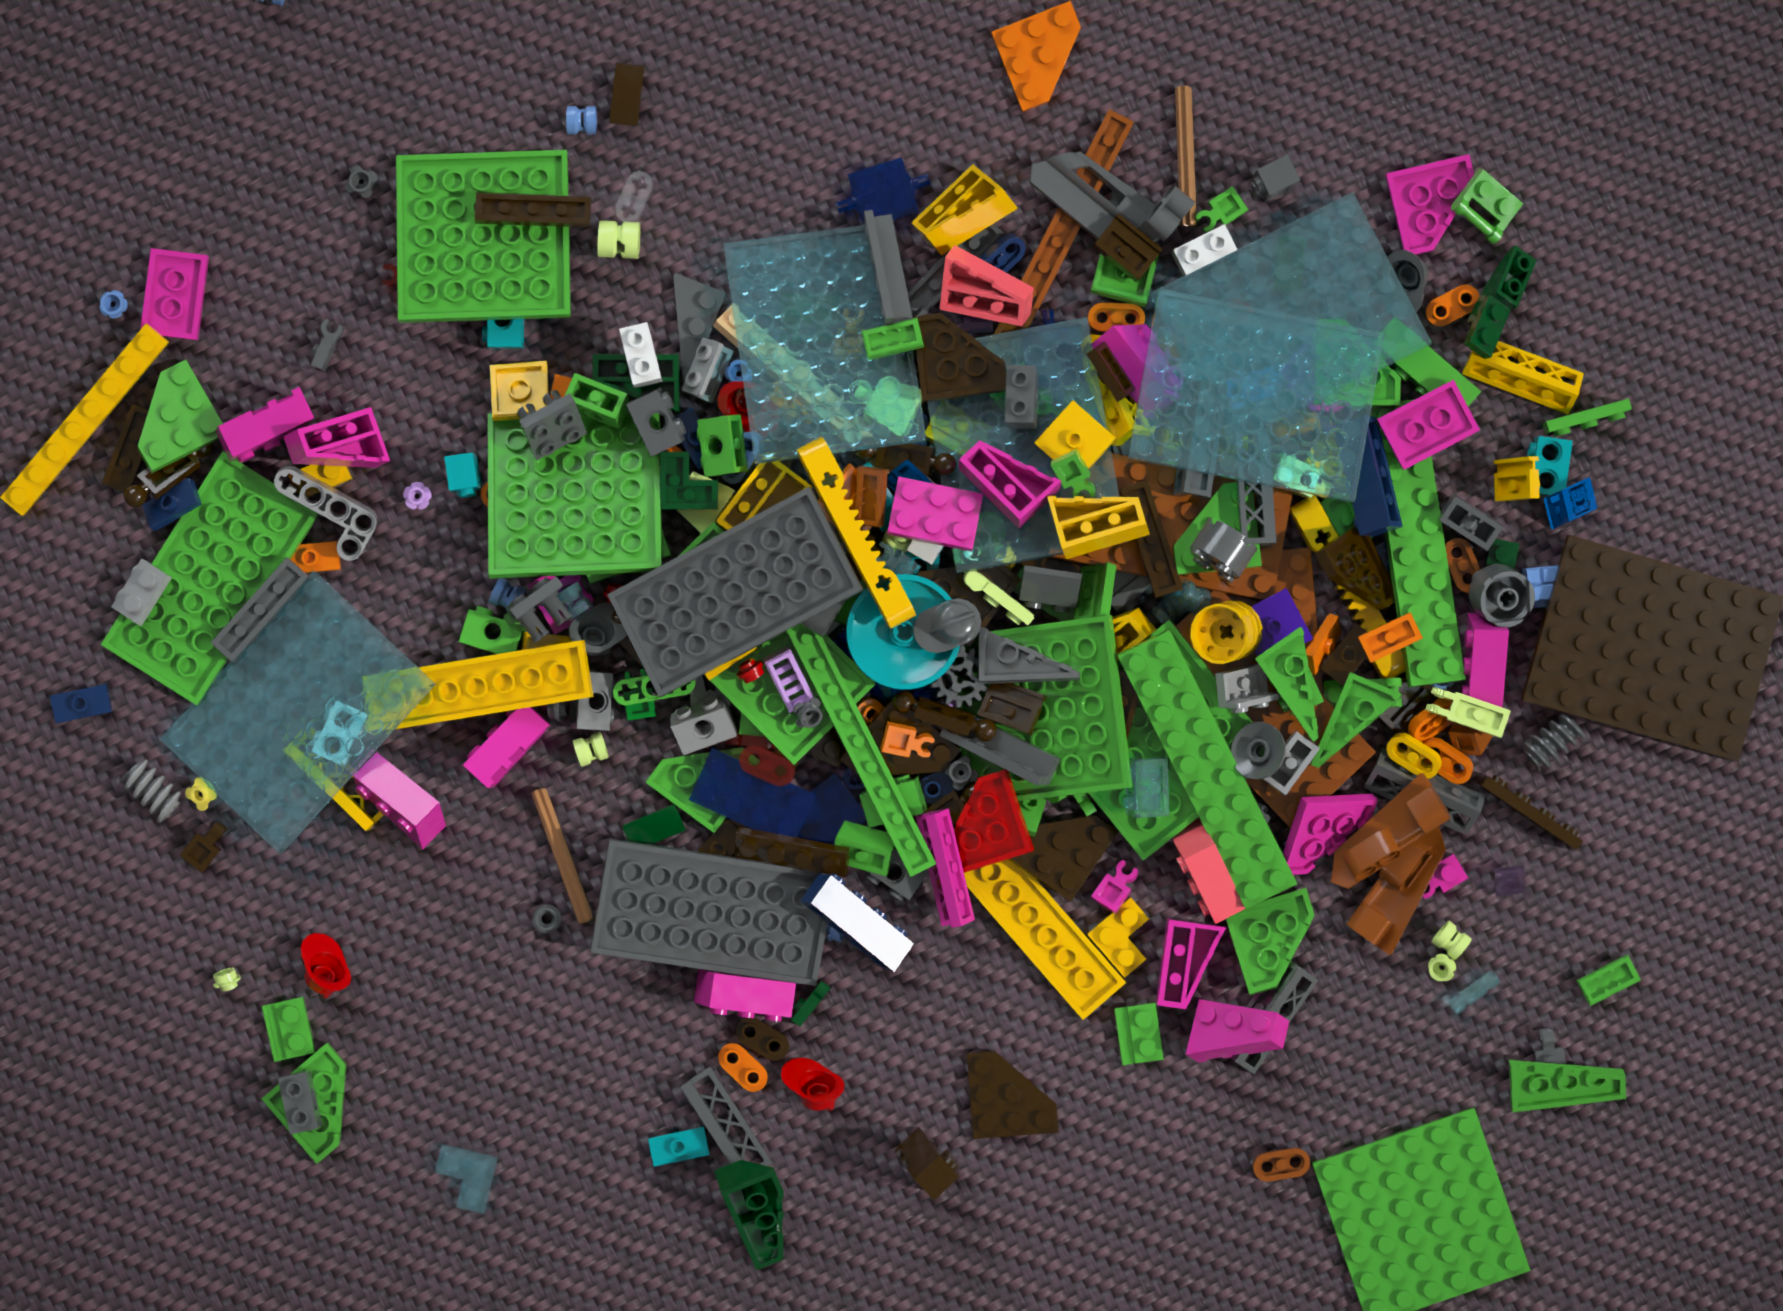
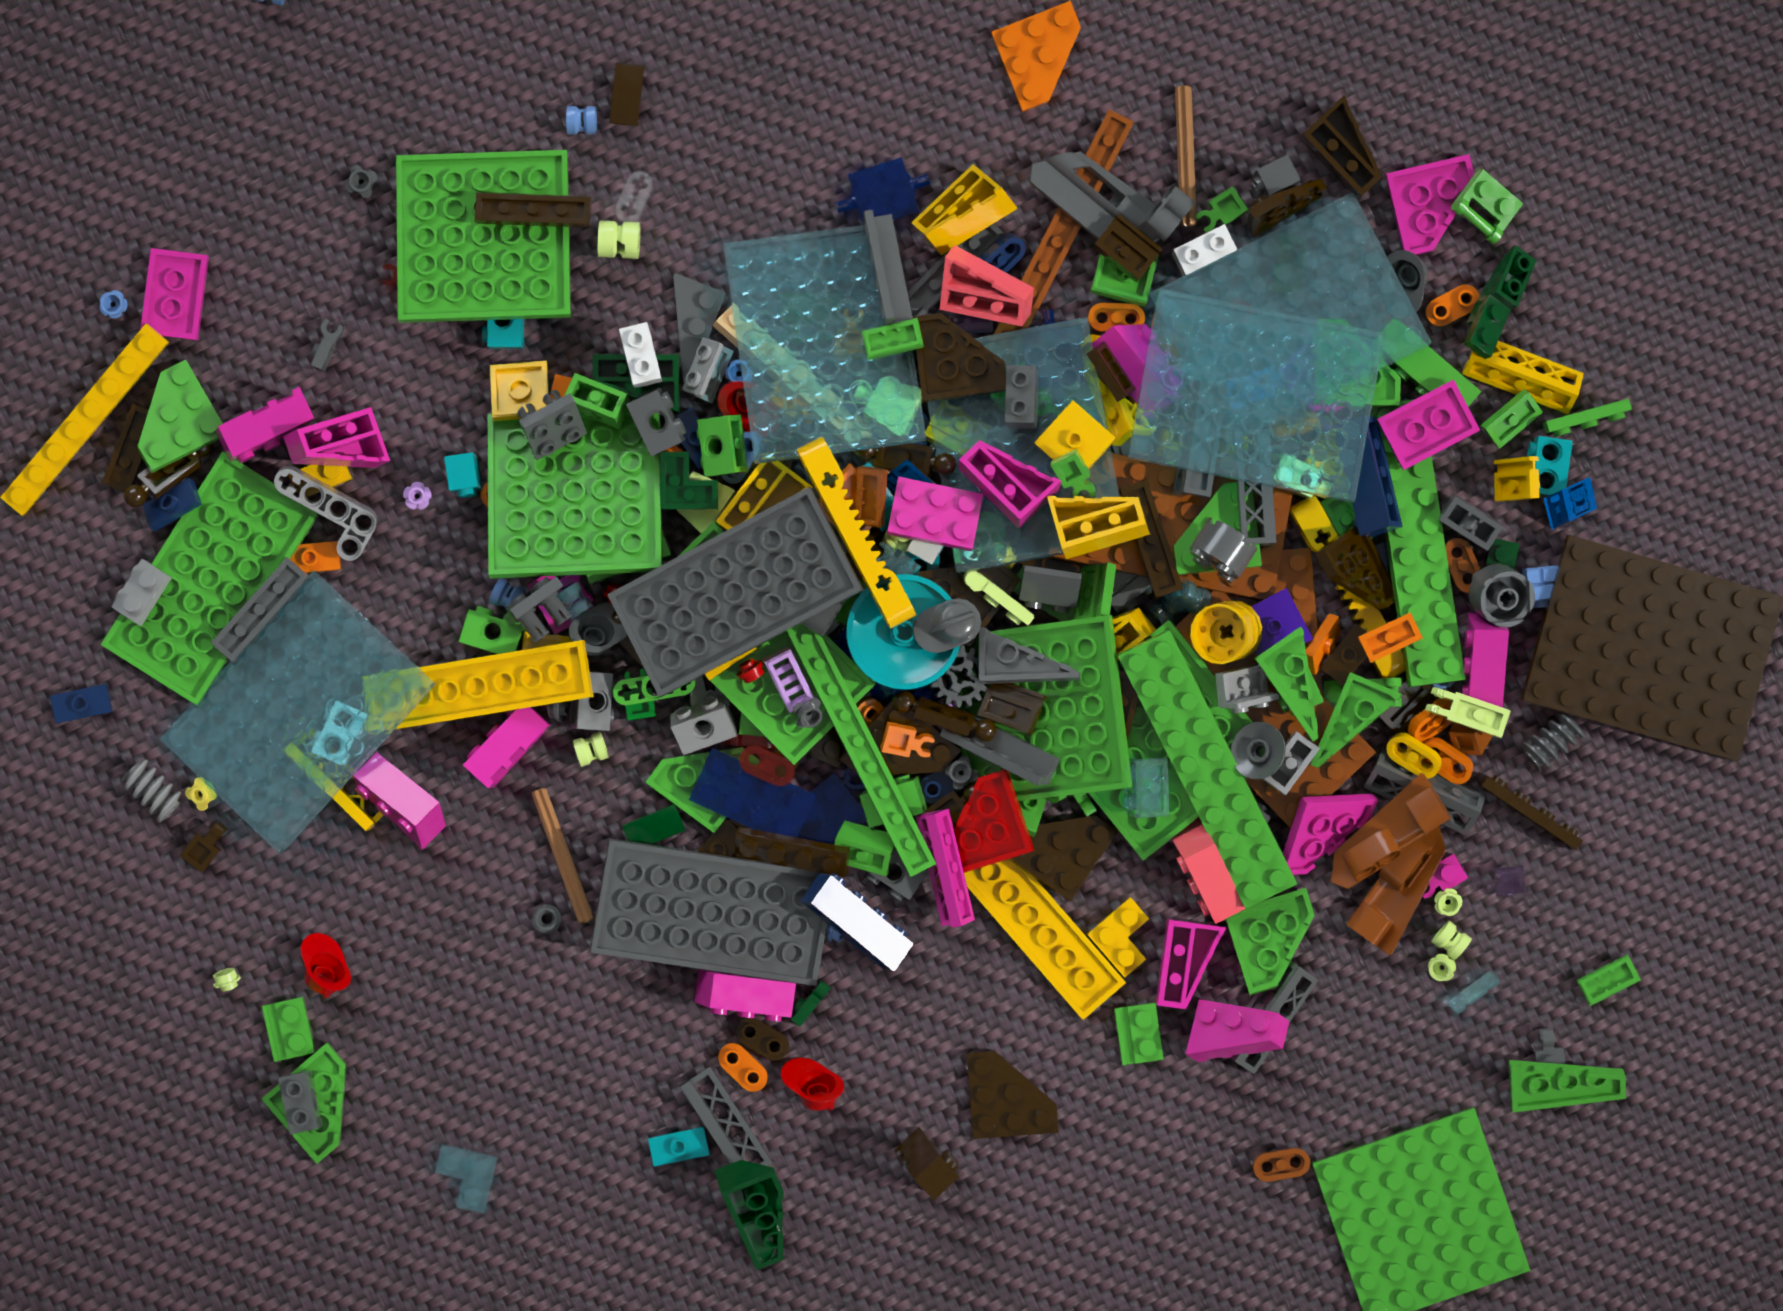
(1113, 890): dark pink plate -> none
(1271, 211): none -> dark brown plate
(1342, 149): none -> dark brown wedge
(1455, 902): none -> yellowish green plate
(1511, 418): none -> bright green plate

